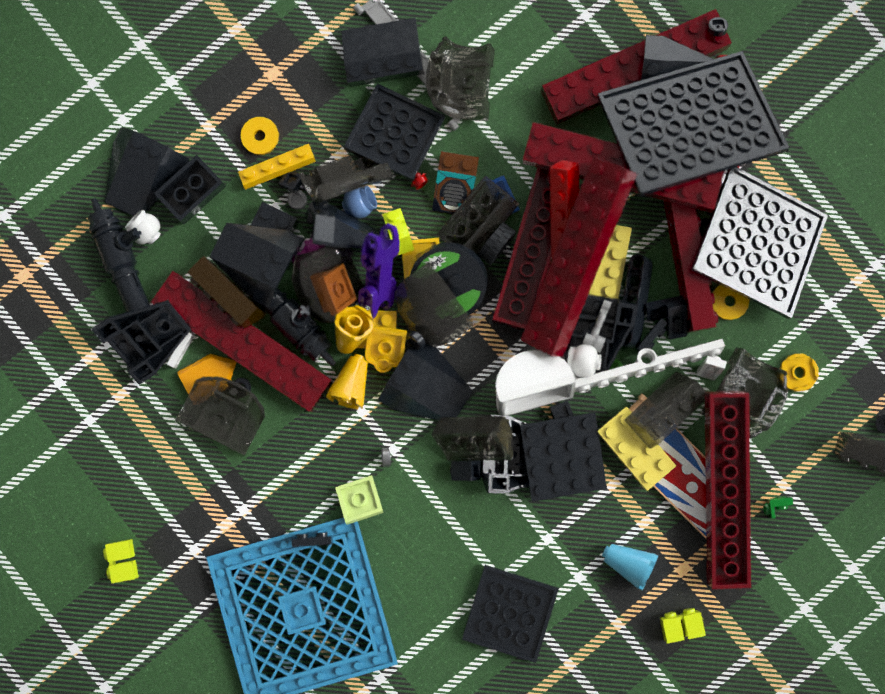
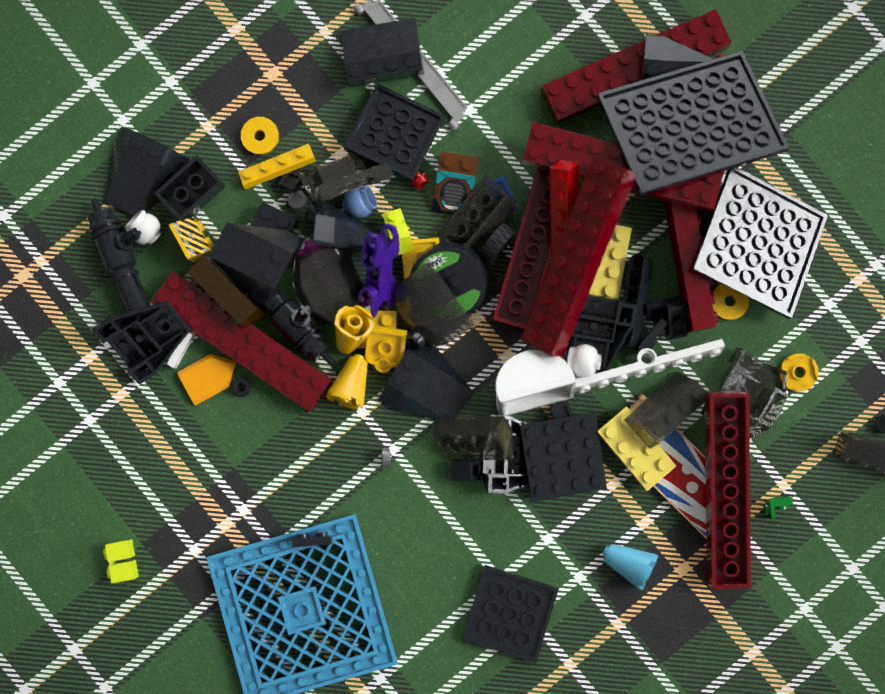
(192, 239): none -> slope
(222, 413): clear smoke piece -> none
(334, 289): dark orange bracket -> none
(359, 500): yellowish green plate -> none
(460, 80): clear smoke piece -> none
(594, 339): light grey brick -> none
(691, 622): neon yellow piece -> none
(711, 367): white plate -> none
(717, 26): black tile -> none

